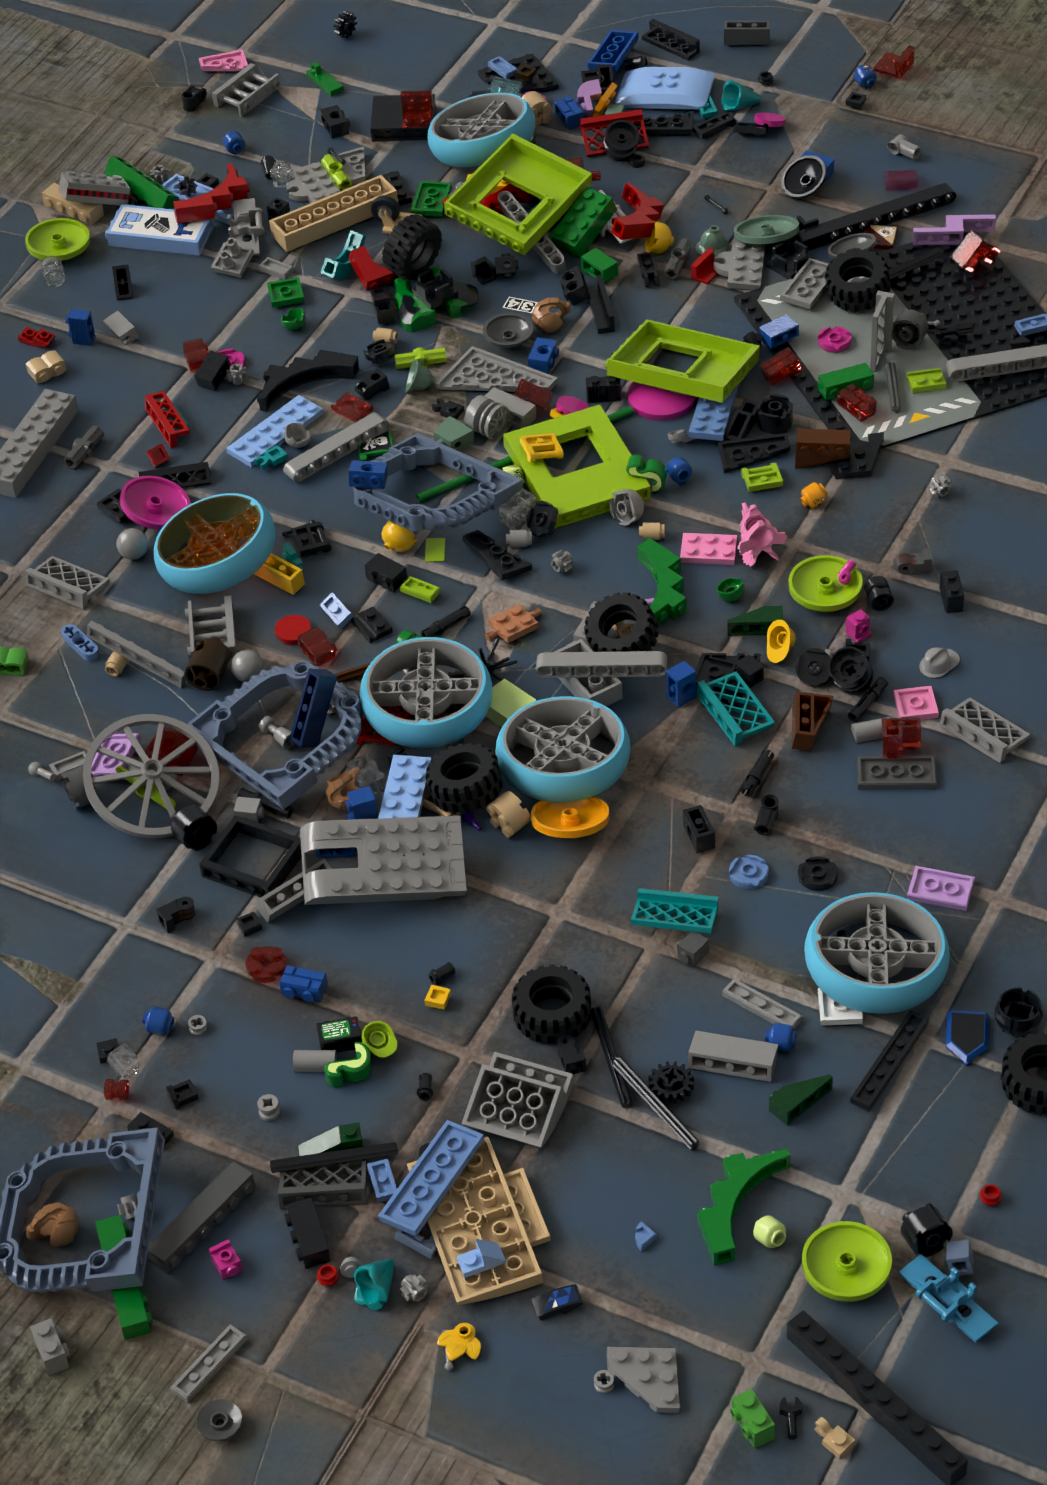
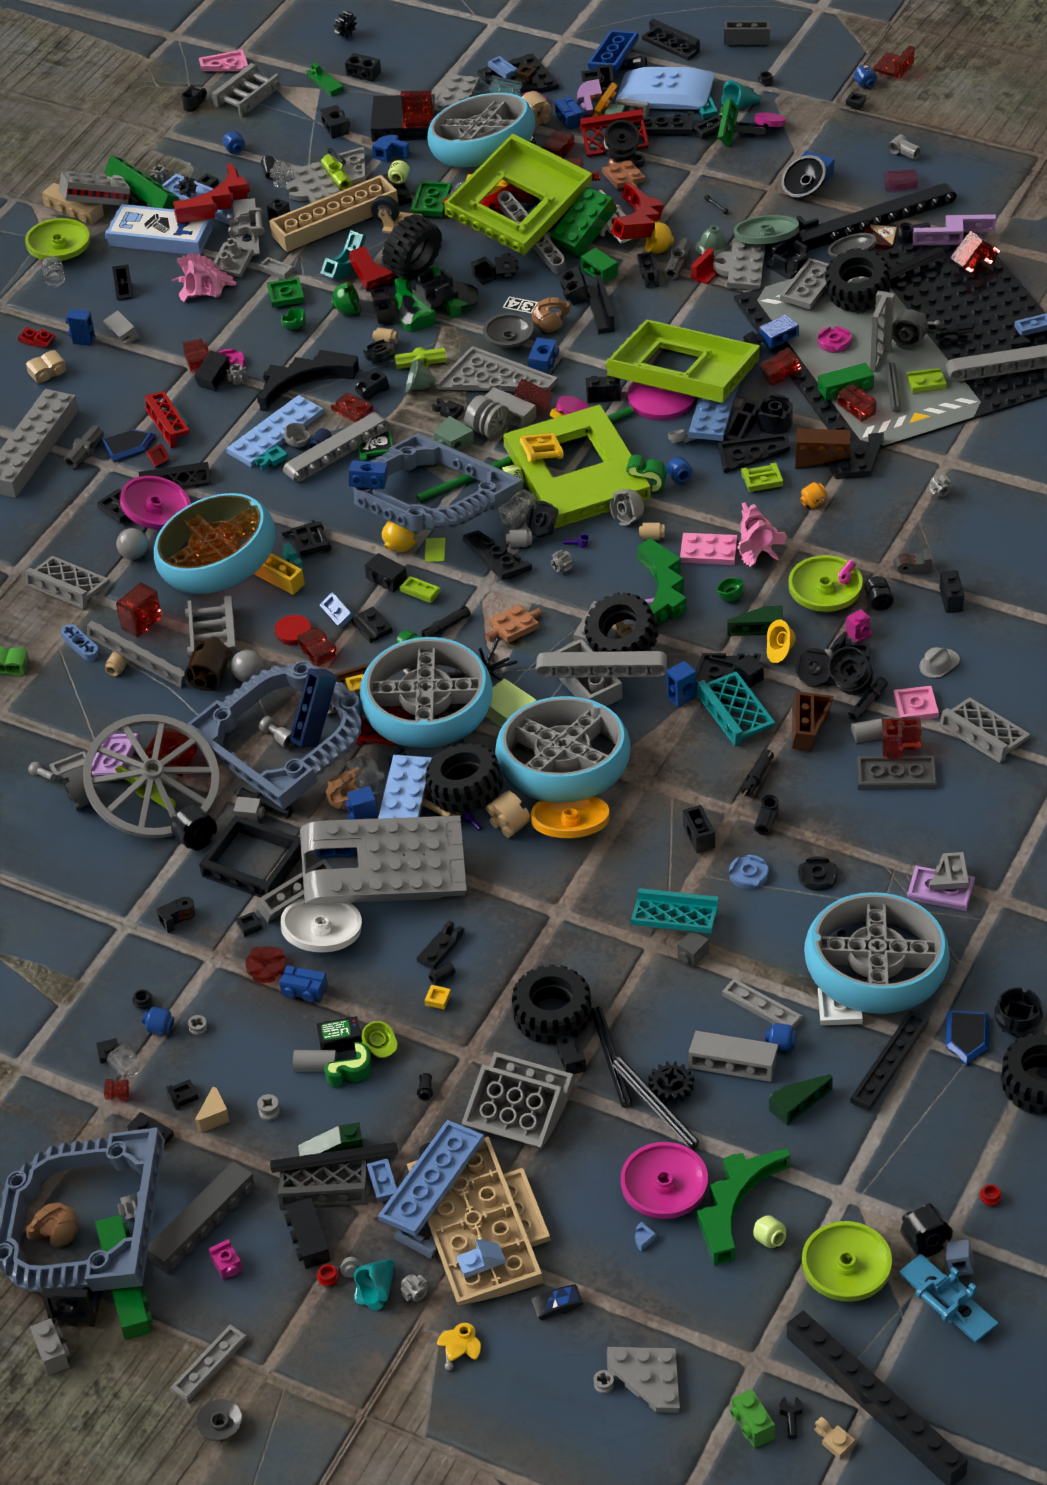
(71, 1305): none -> black bracket
(127, 444): none -> tile
(138, 609): none -> clear red brick
(142, 999): none -> black plate
(201, 277): none -> bright pink piece
(212, 1113): none -> tan slope
(320, 436): none -> dark blue brick
(321, 925): none -> white dish
(345, 299): none -> green cylinder
(353, 683): none -> yellow plate
(363, 67): none -> black brick
(390, 146): none -> blue brick
(398, 172): none -> yellowish green head
(440, 946): none -> black hinge
(455, 90): none -> light grey plate
(559, 143): none -> clear red brick
(582, 541): none -> dark purple hand
(623, 173): none -> nougat plate
(630, 105): none -> light grey brick
(664, 1180): none -> dark pink dish
(729, 117): none -> green hinge
(839, 642): none -> black slope
(906, 231): none -> black piece
(950, 873): none -> light grey wing

